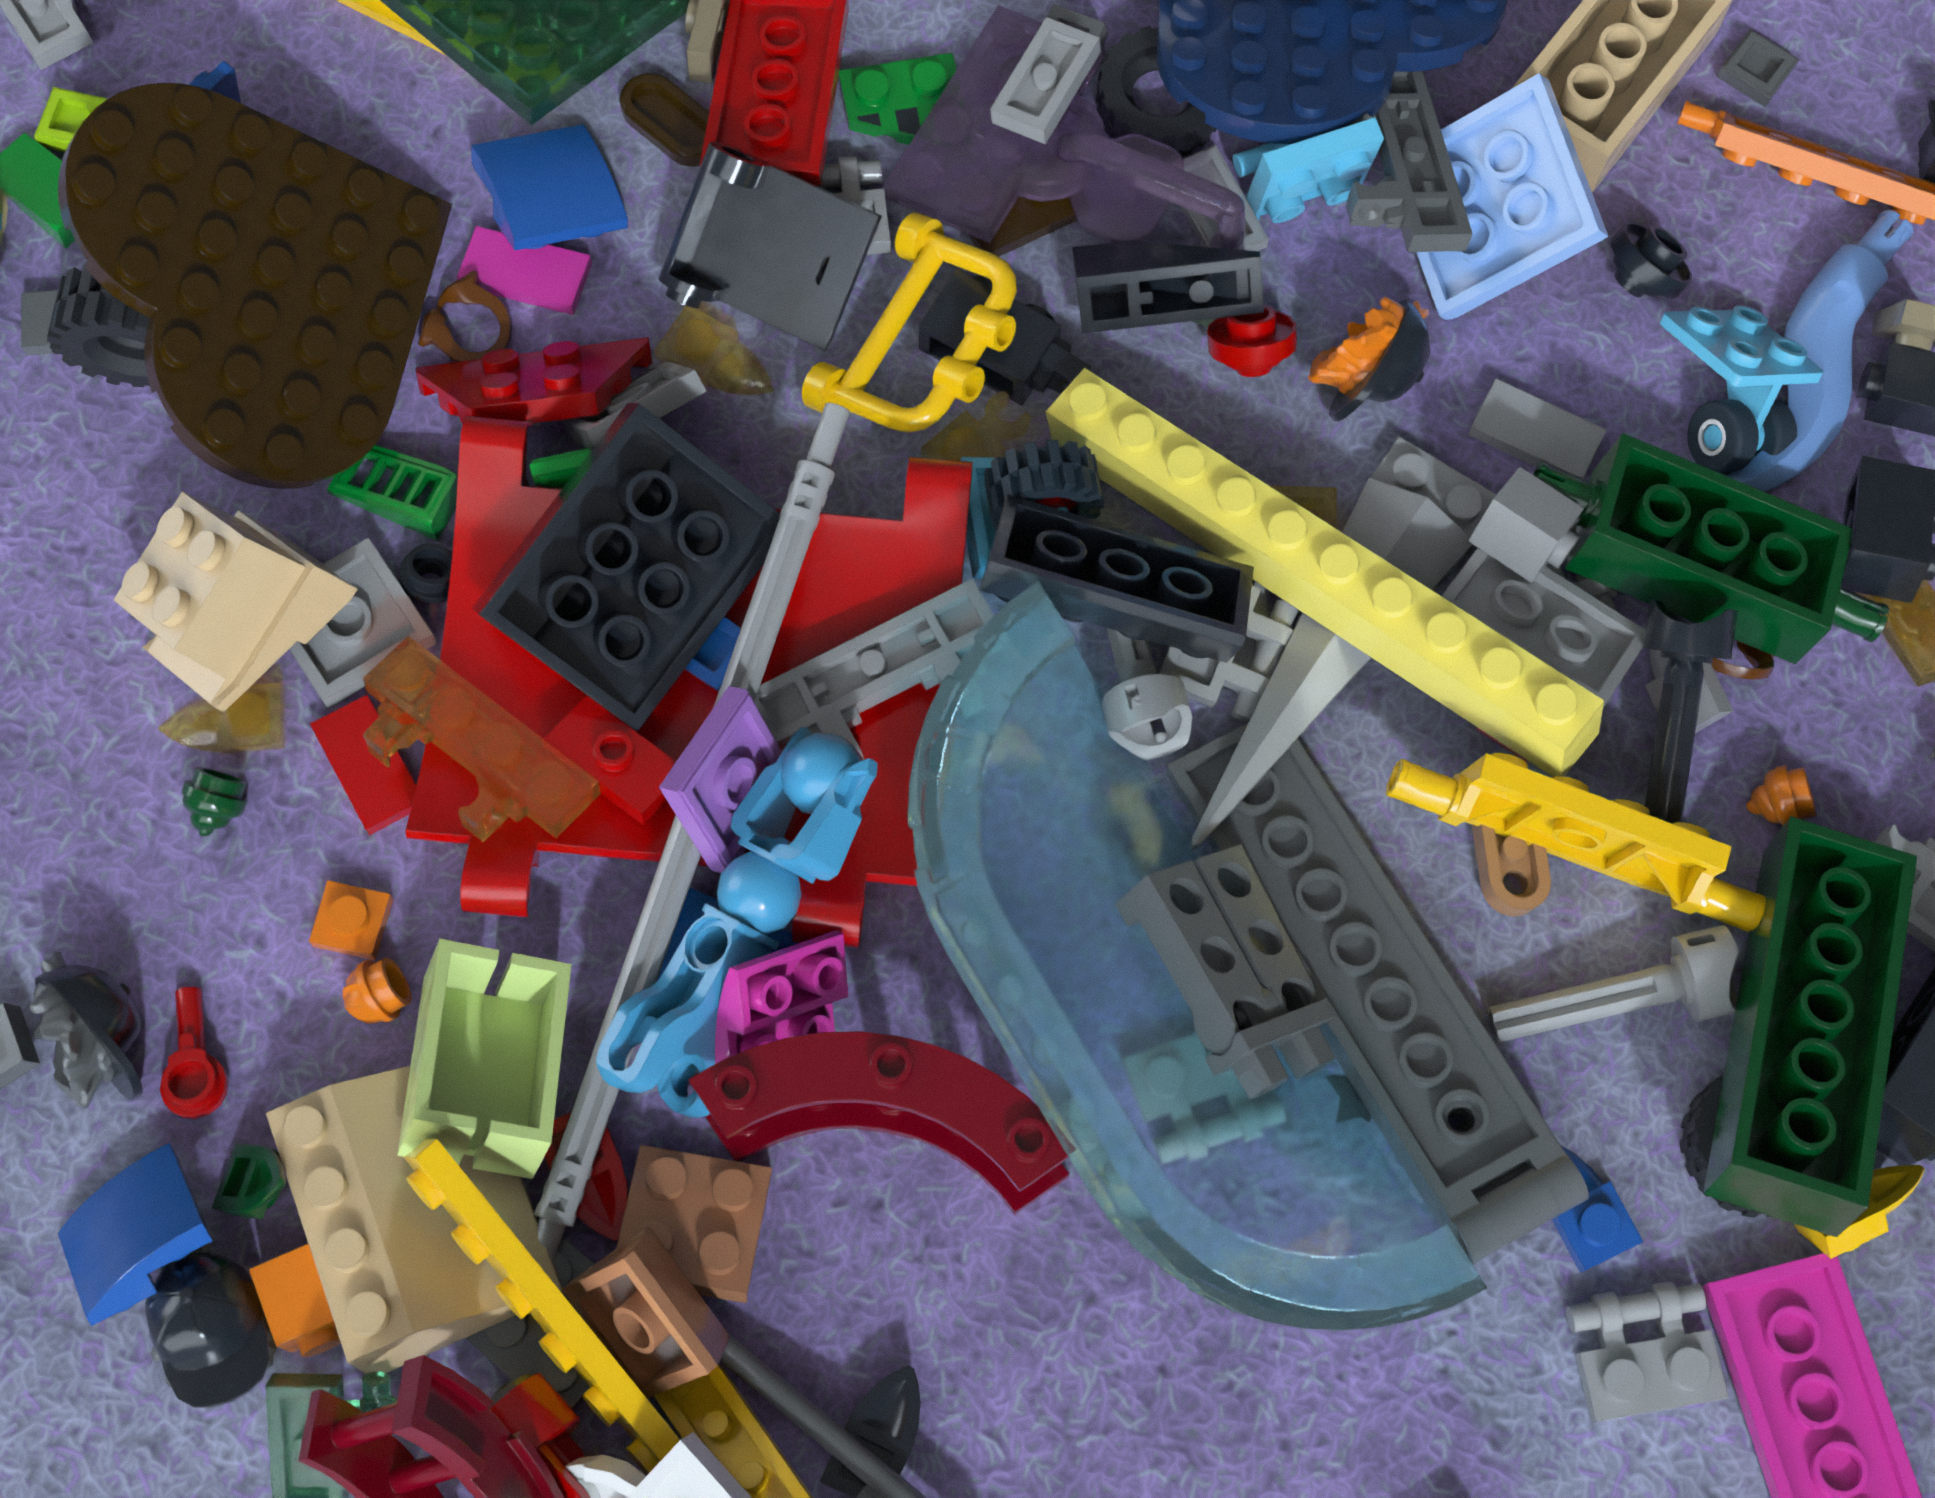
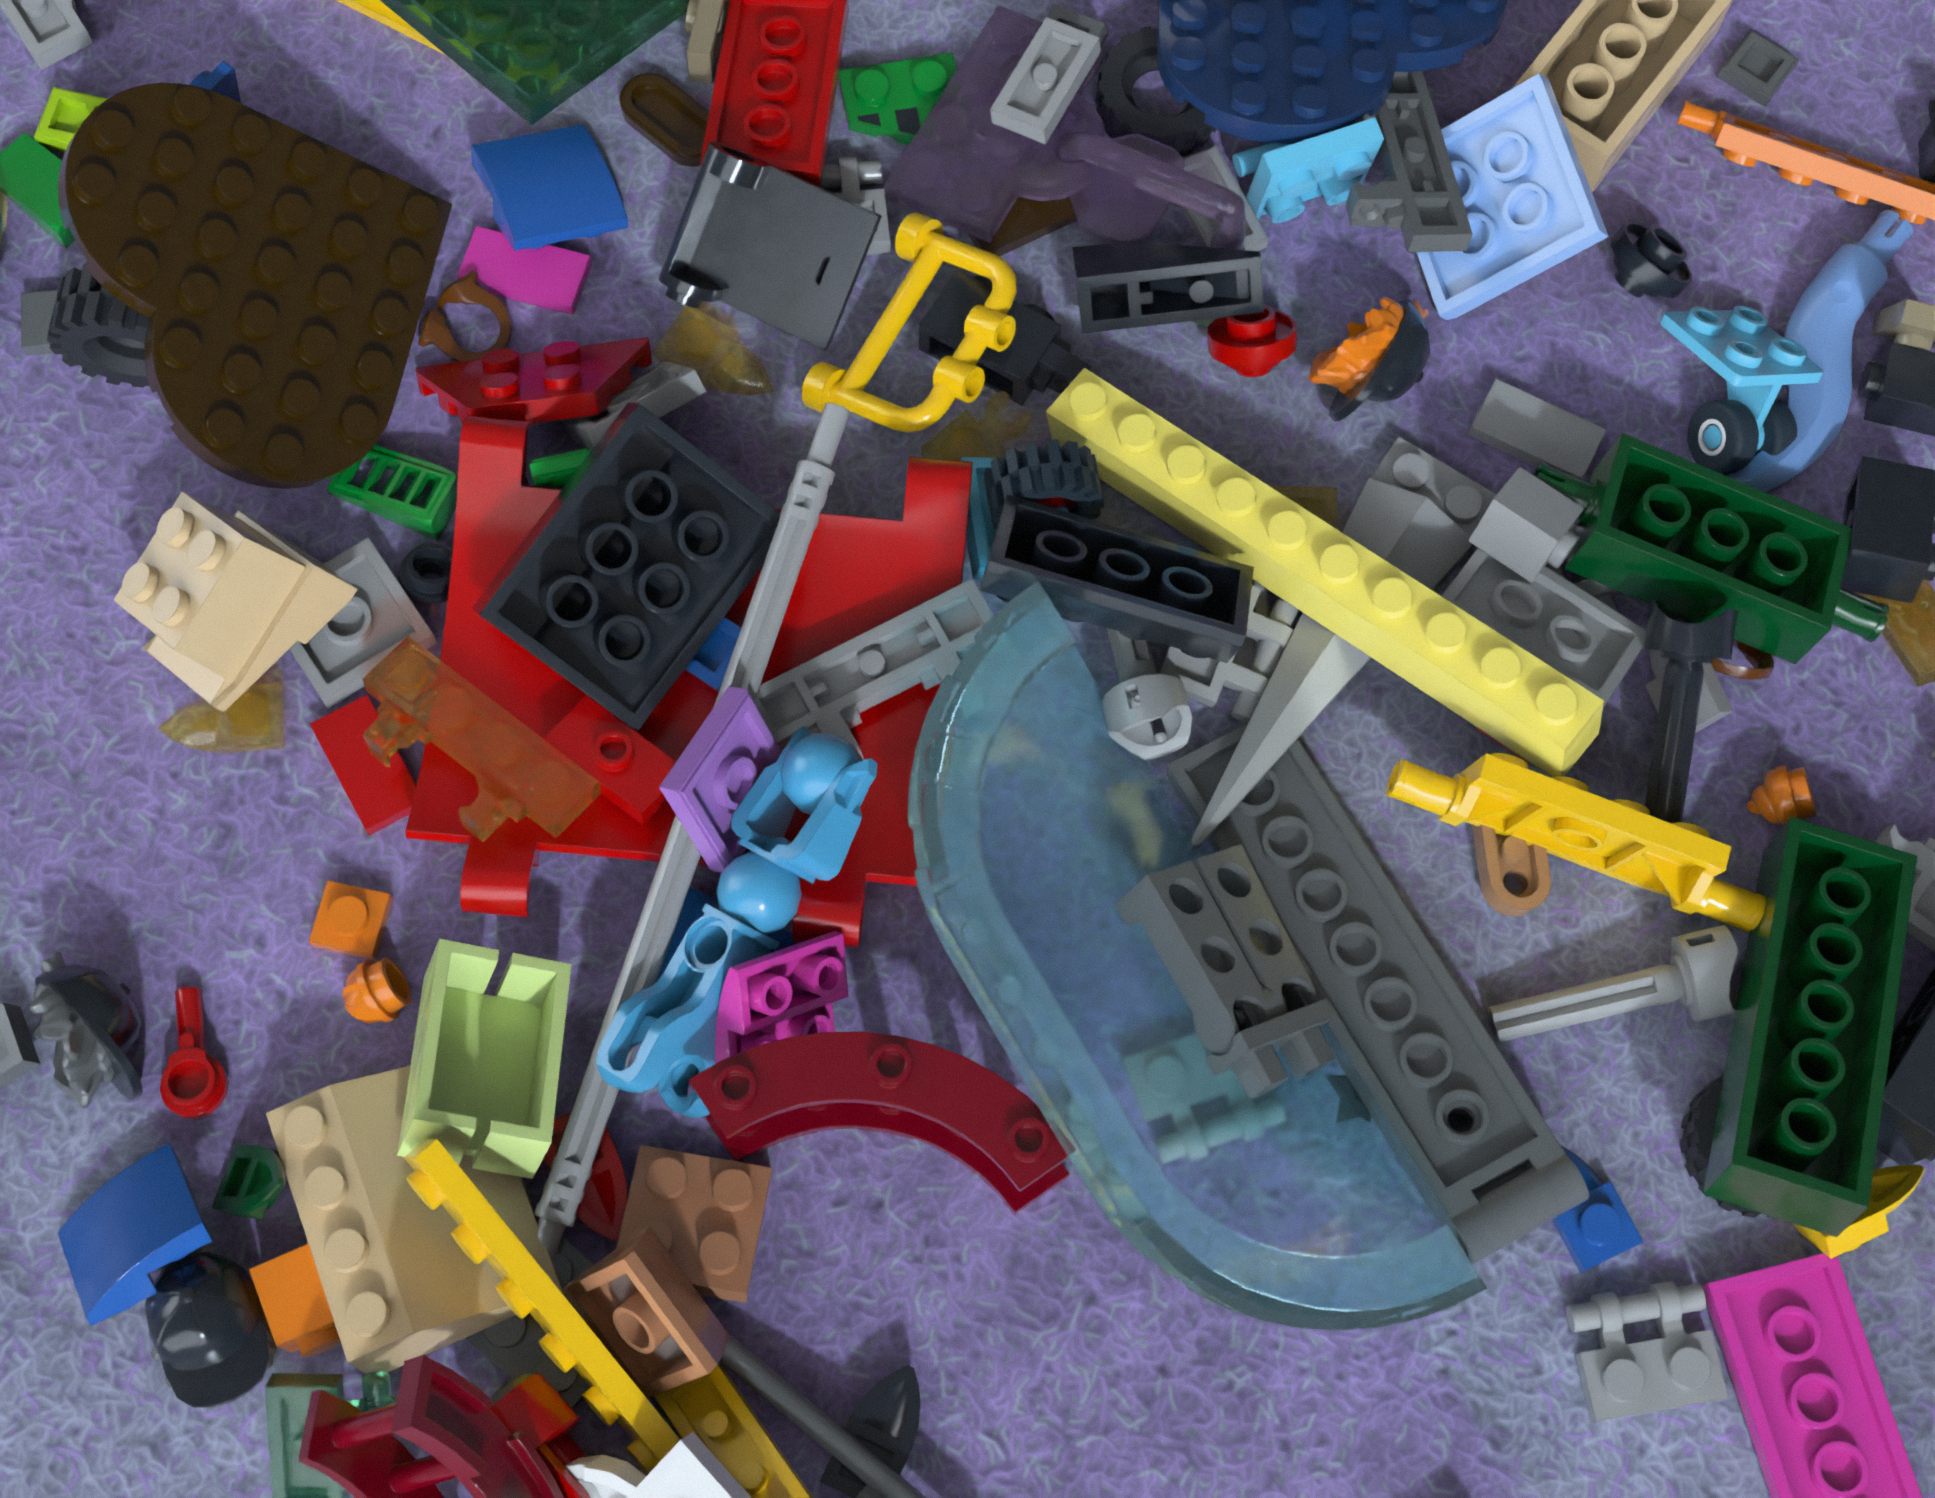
(213, 799): dark green plate -> none

